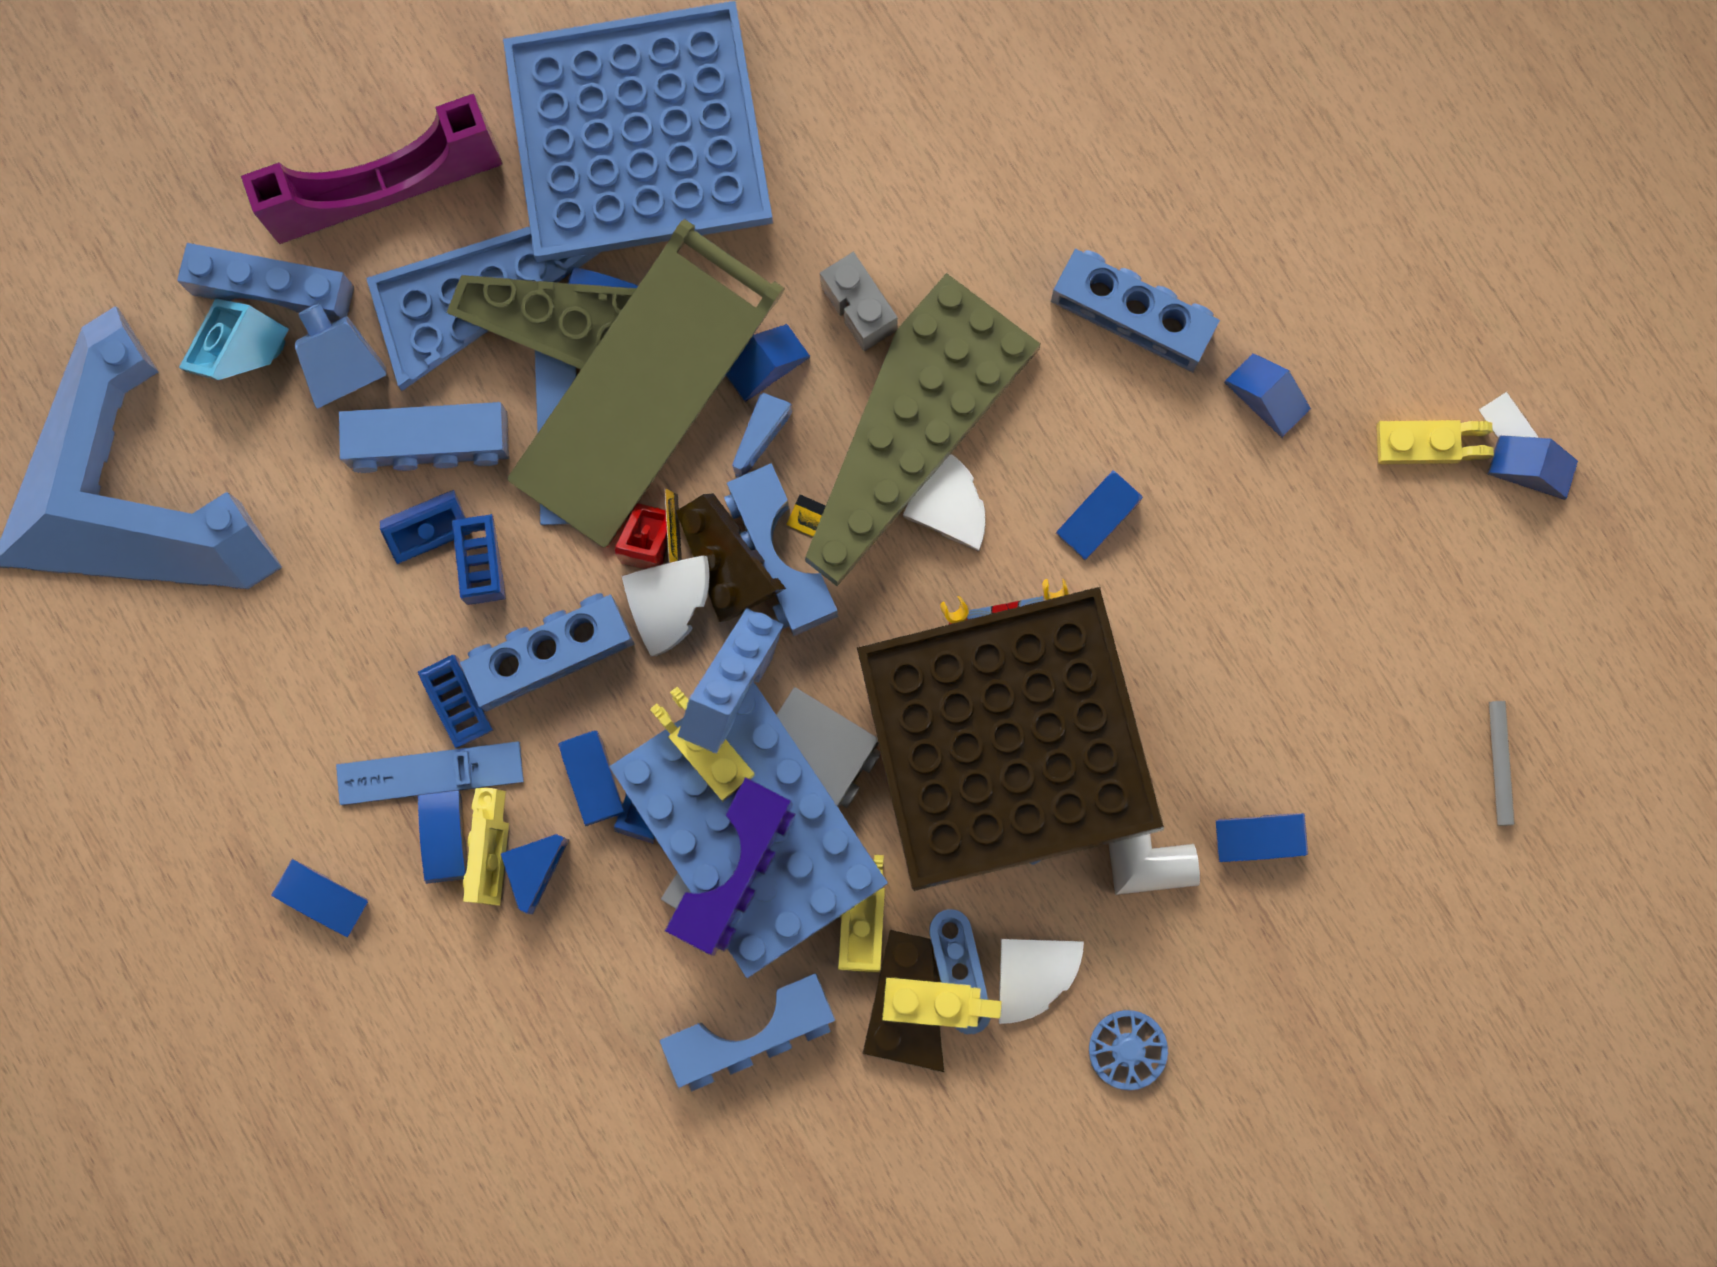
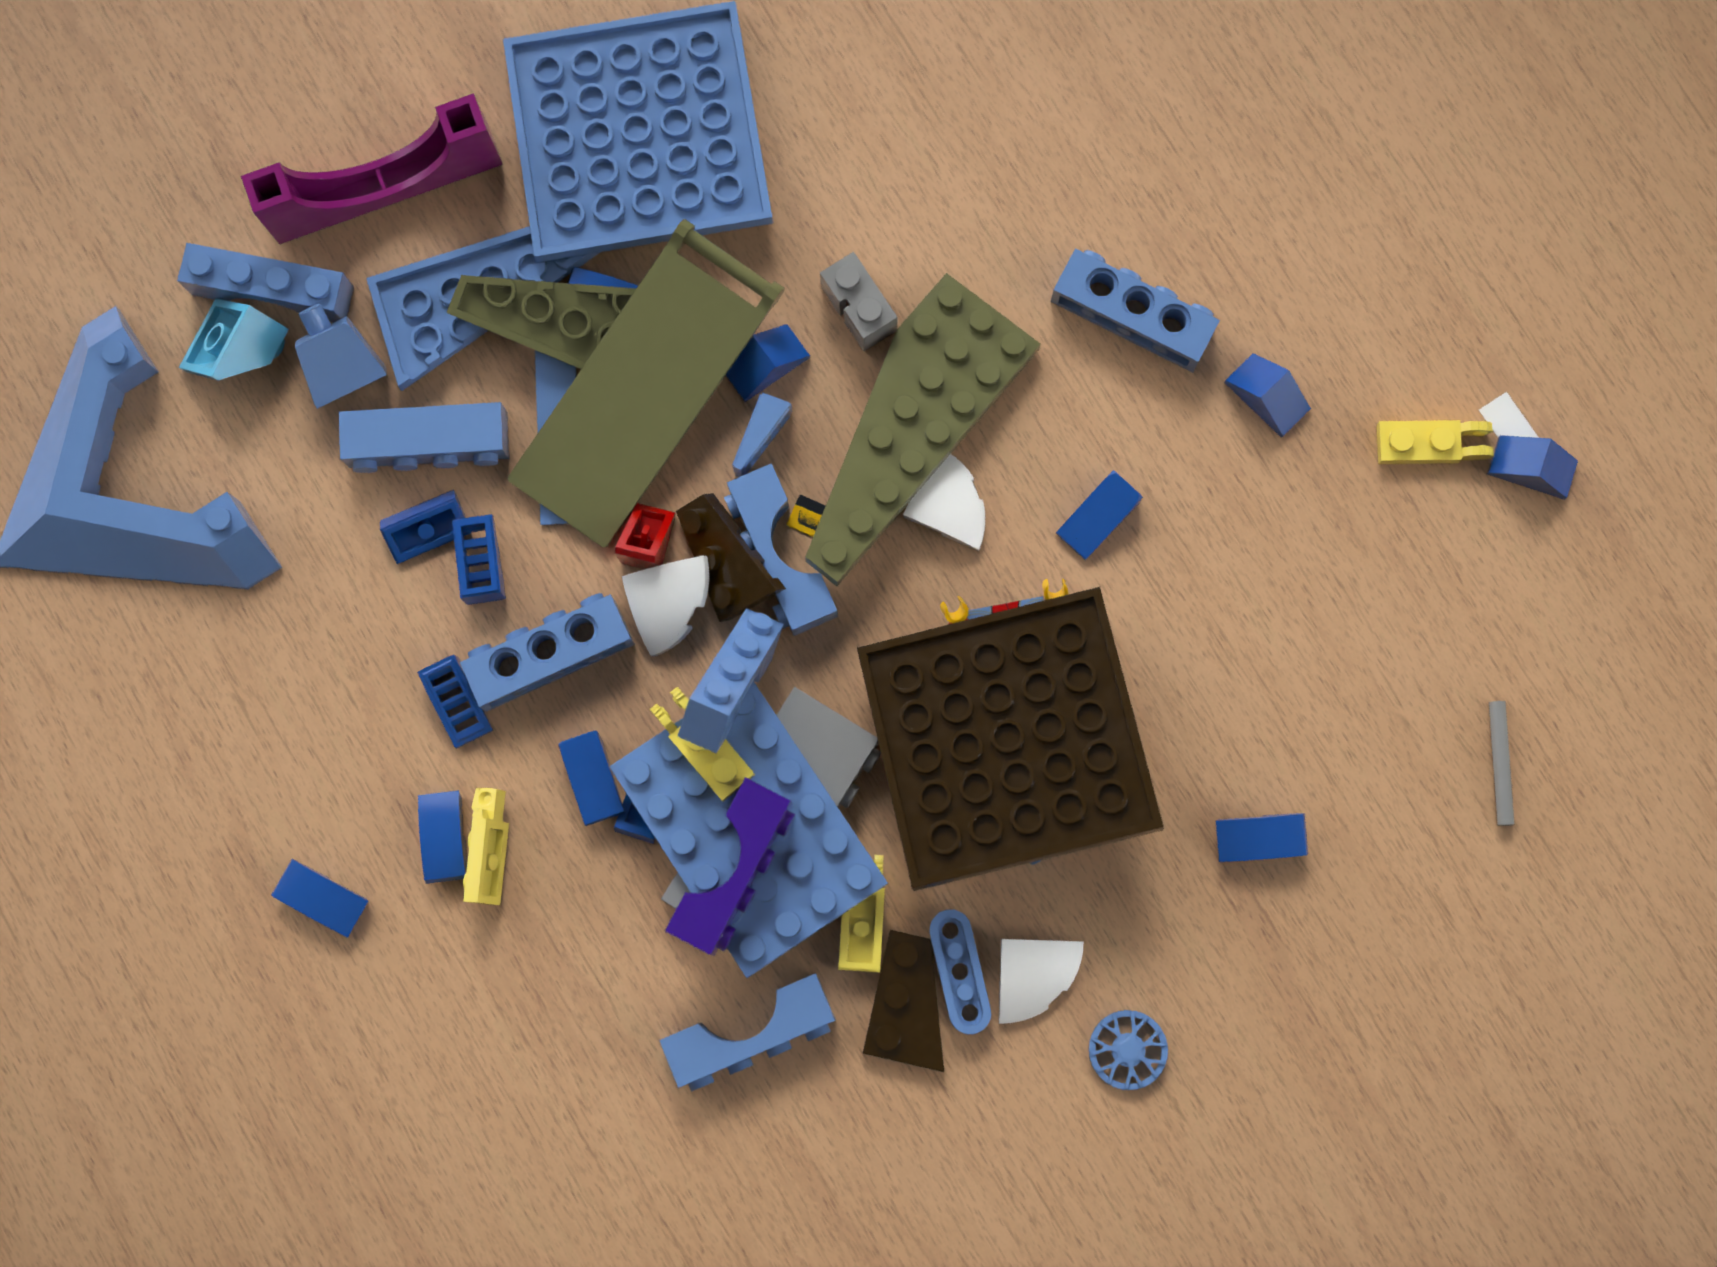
(429, 773): medium blue piece -> none
(532, 868): blue slope -> none
(673, 526): sticker -> none
(936, 1003): light yellow hinge -> none
(1144, 868): white brick -> none

